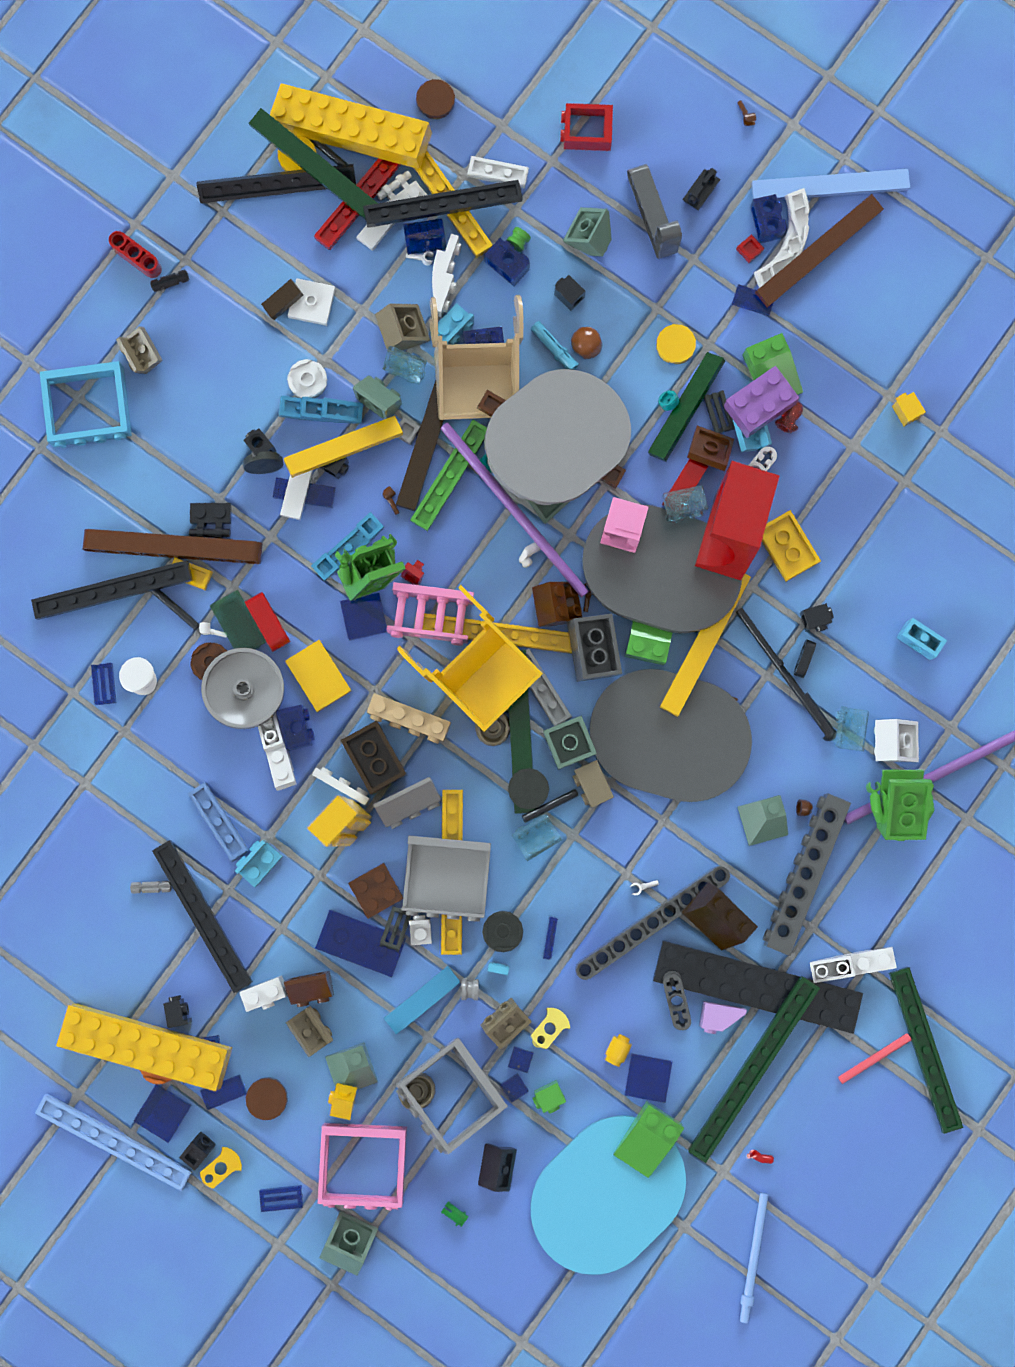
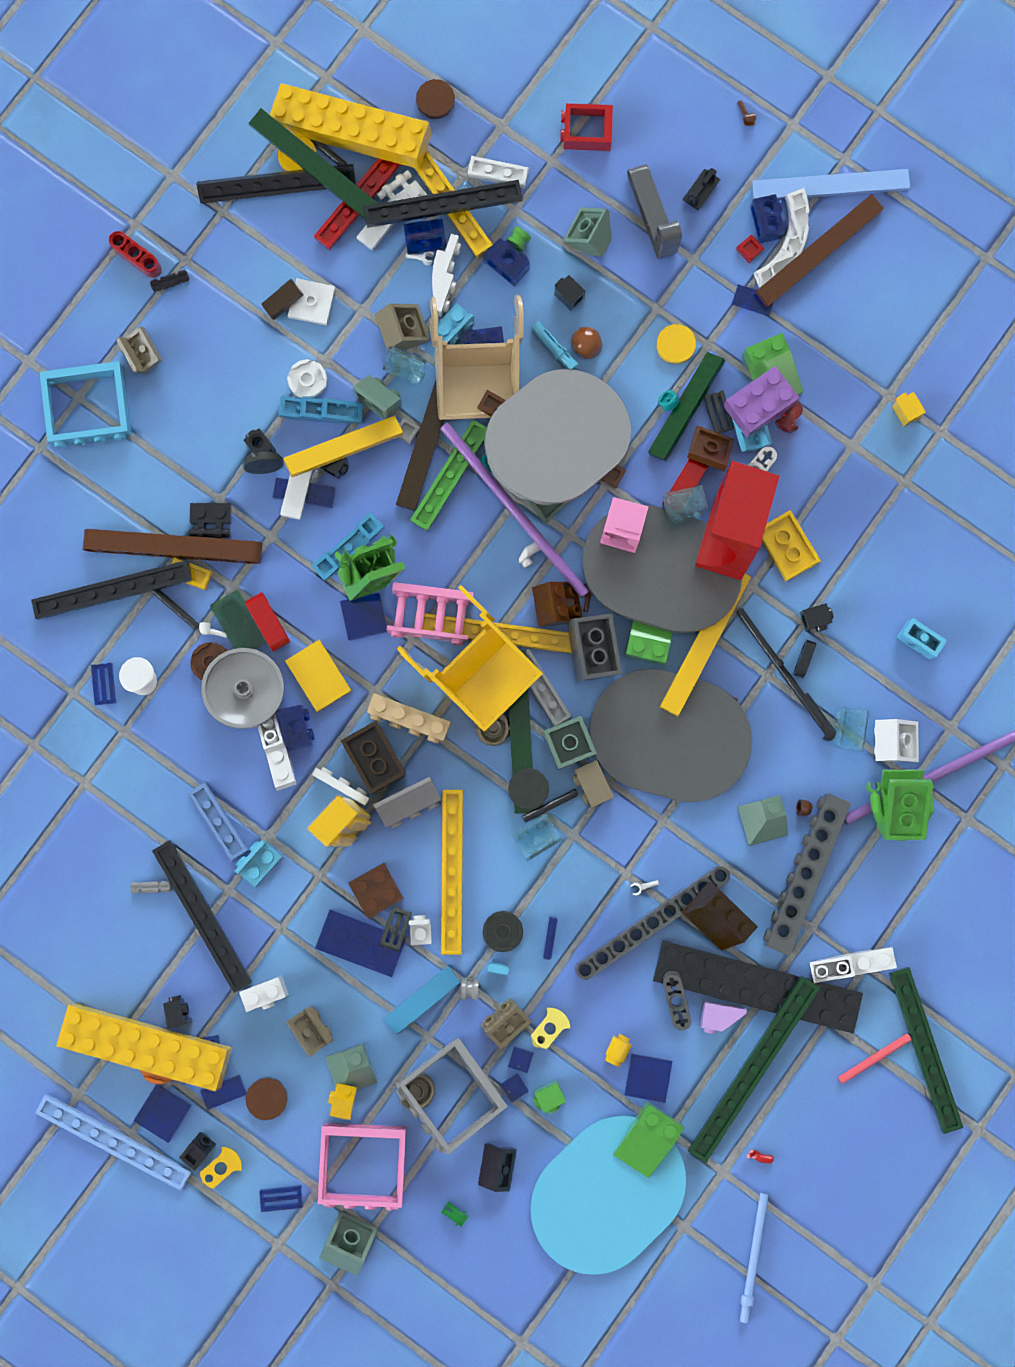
(309, 988): reddish brown slope -> none
(388, 493): reddish brown hand -> none
(413, 573): red tile -> none
(446, 878): light grey panel -> none

